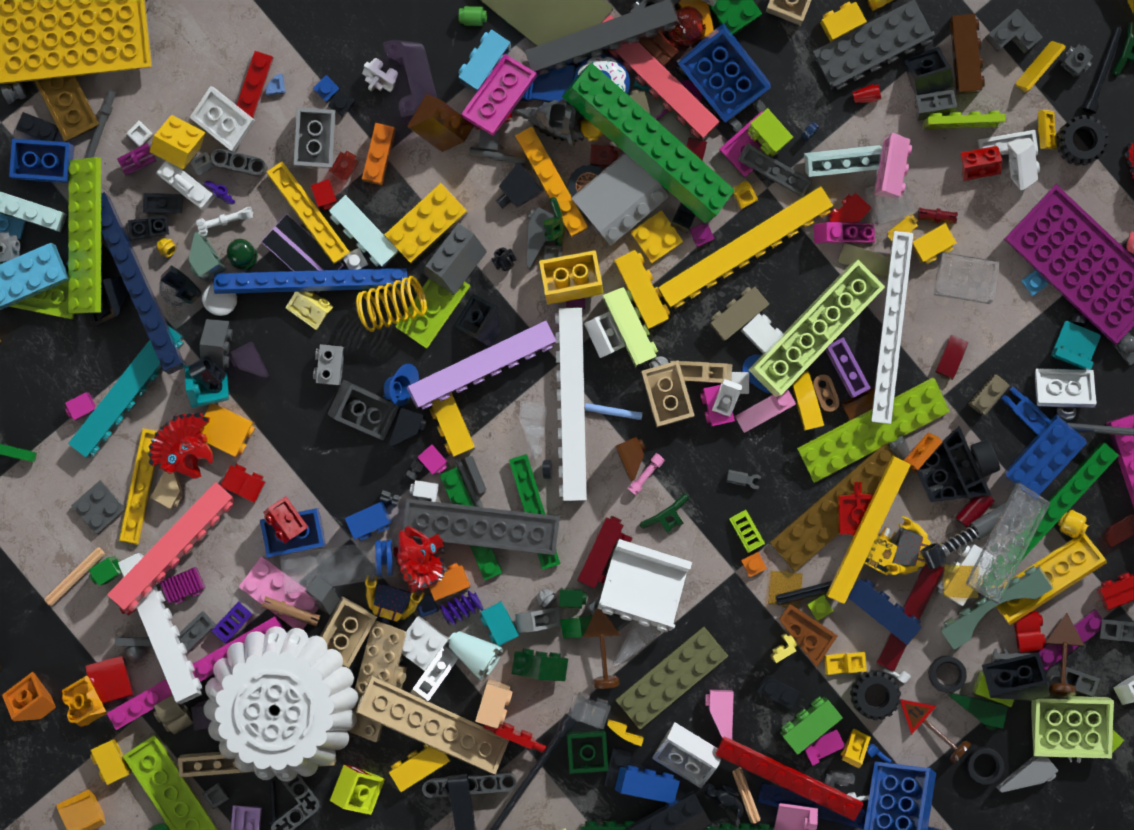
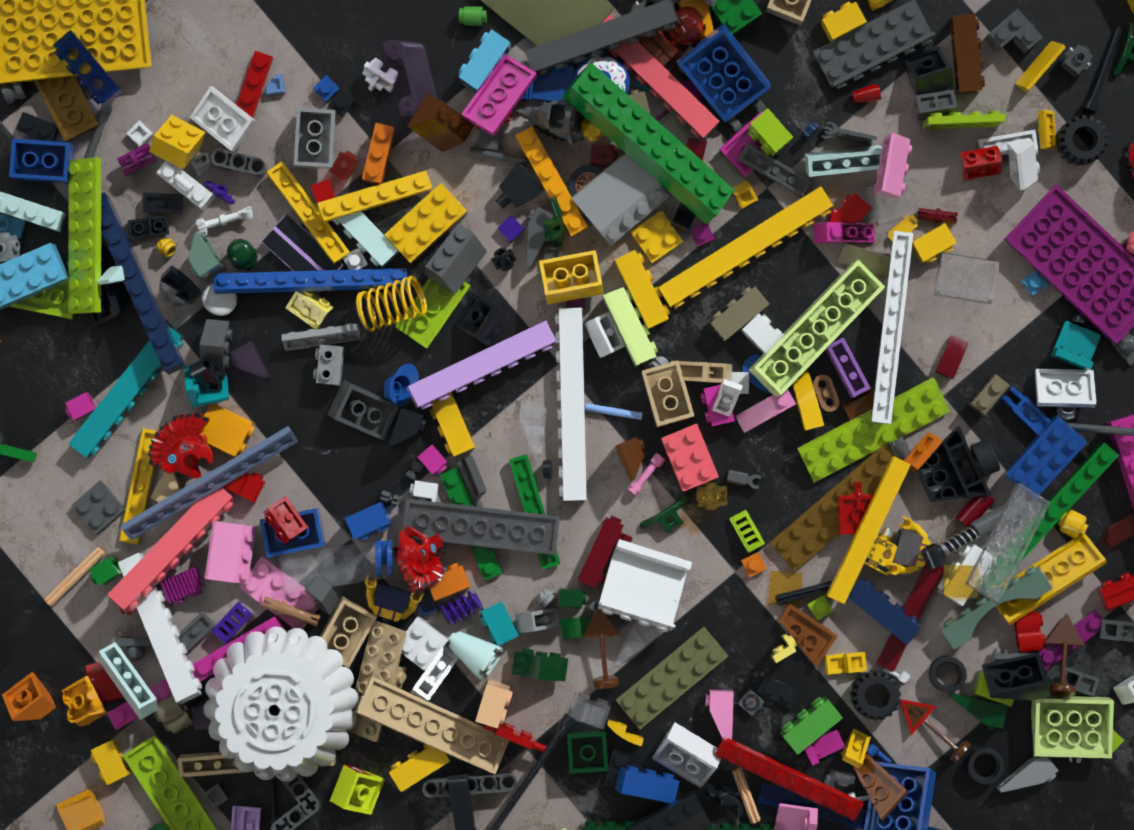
(71, 43): none -> clear blue brick
(112, 275): none -> light aqua slope
(128, 680): none -> light aqua brick
(209, 483): none -> sand blue plate
(230, 552): none -> bright pink slope
(324, 336): none -> light grey plate
(374, 196): none -> yellow plate
(510, 228): none -> dark purple tile
(689, 457): none -> coral brick
(711, 496): none -> clear yellow brick
(750, 702): none -> dark grey tile
(837, 132): none -> dark grey flag
(881, 786): none -> dark orange wing

